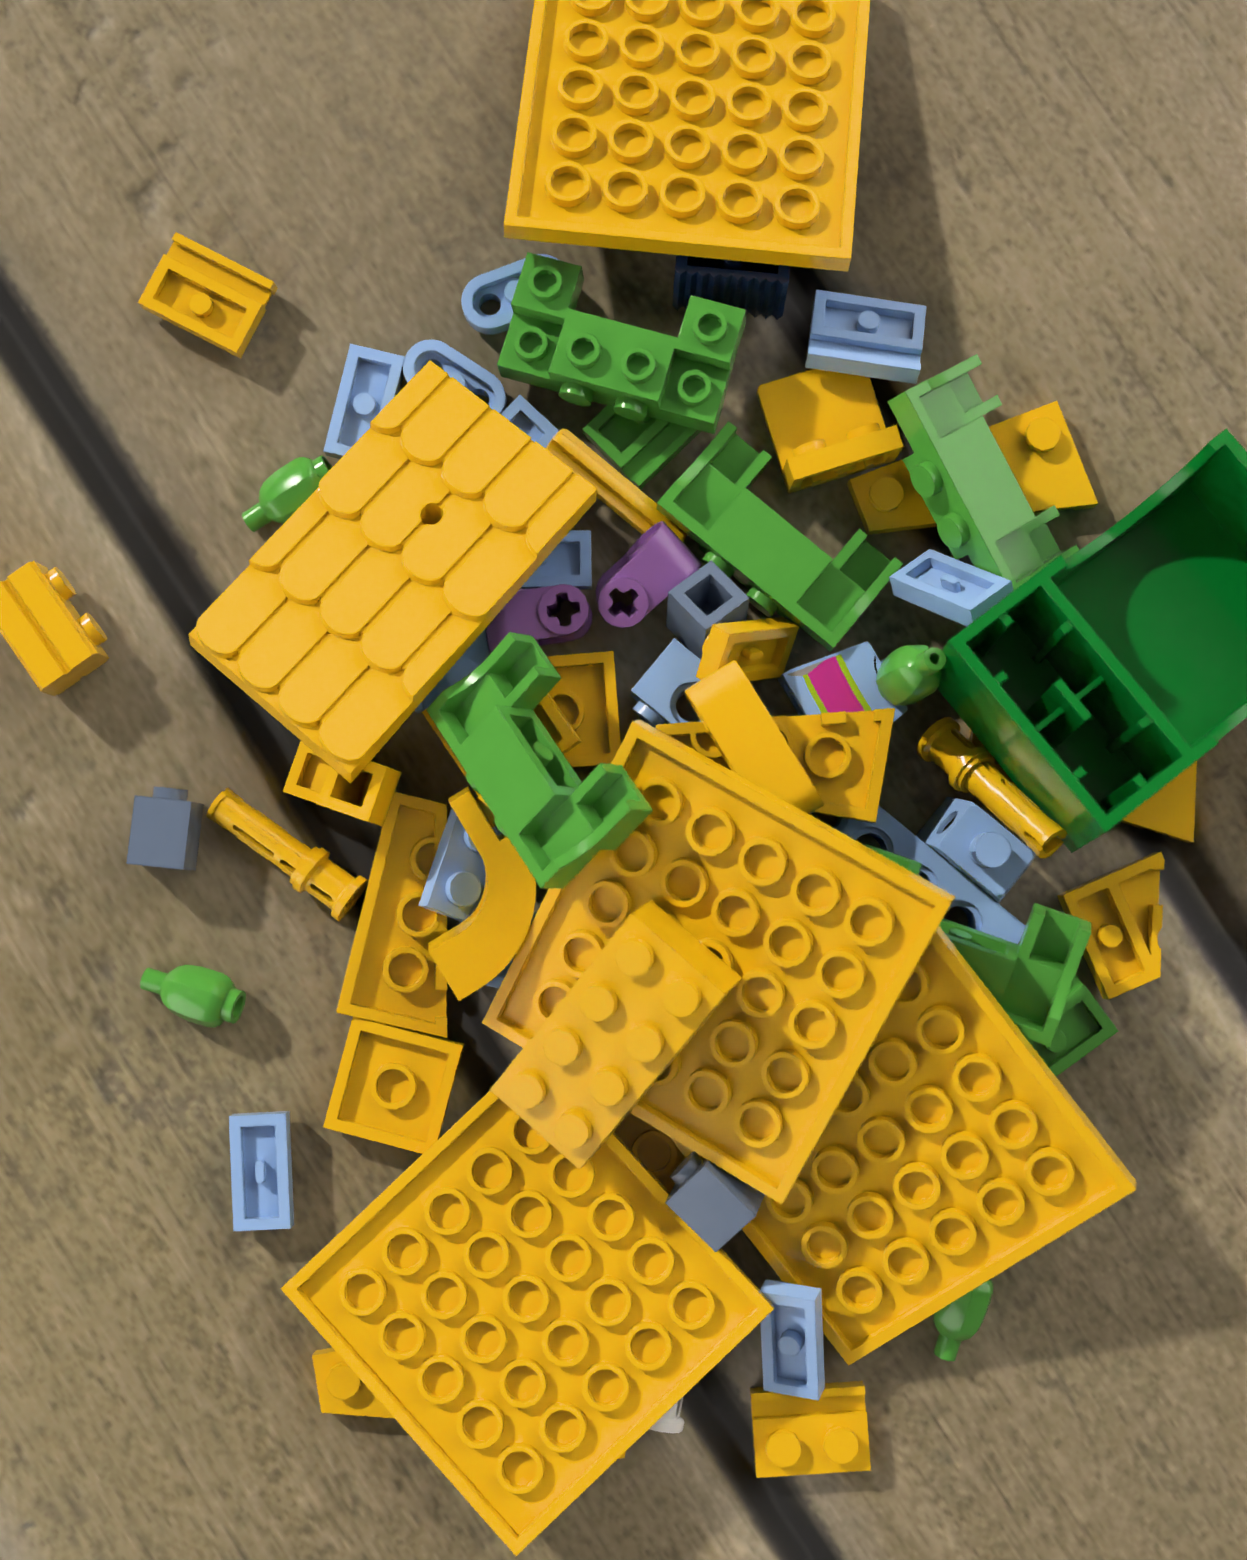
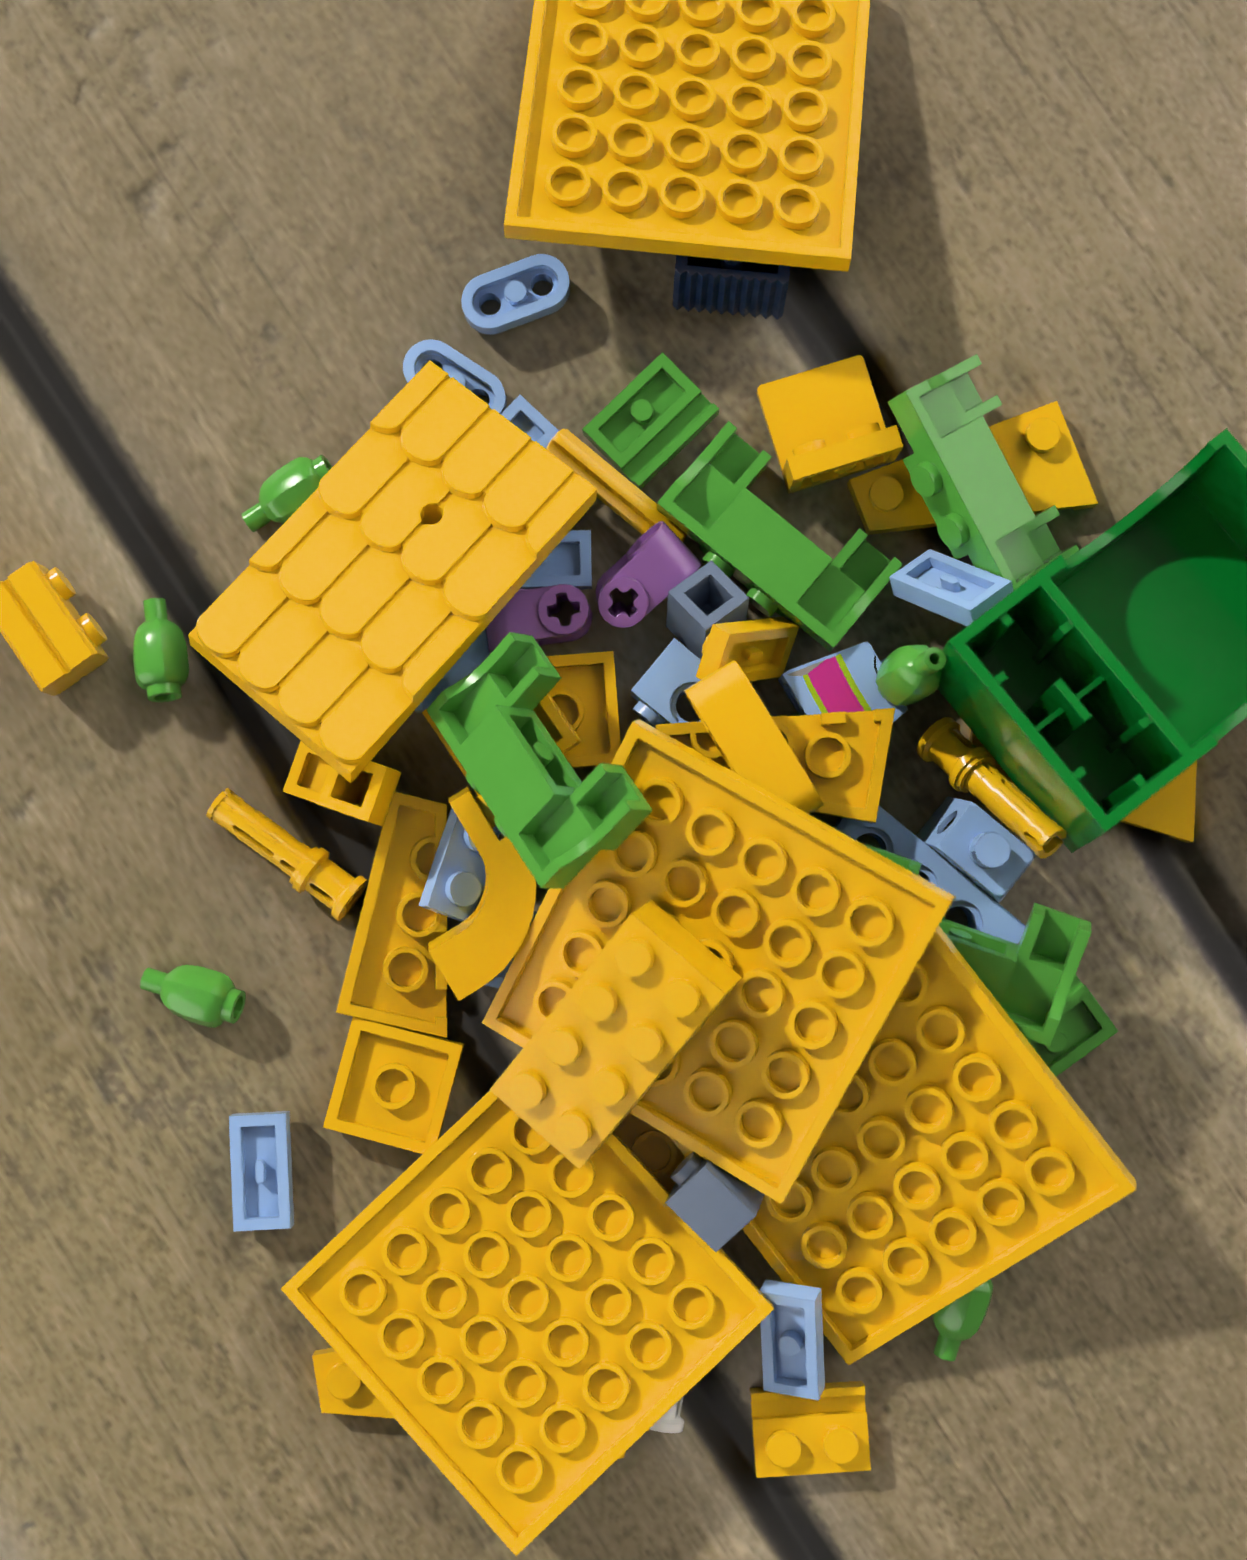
(160, 654): none -> bright green plant
(165, 830): sand blue brick -> none
(208, 295): yellow plate -> none
(366, 387): light blue plate -> none
(614, 361): bright green bracket -> none
(866, 336): light blue plate -> none
(1123, 924): yellow wing -> none

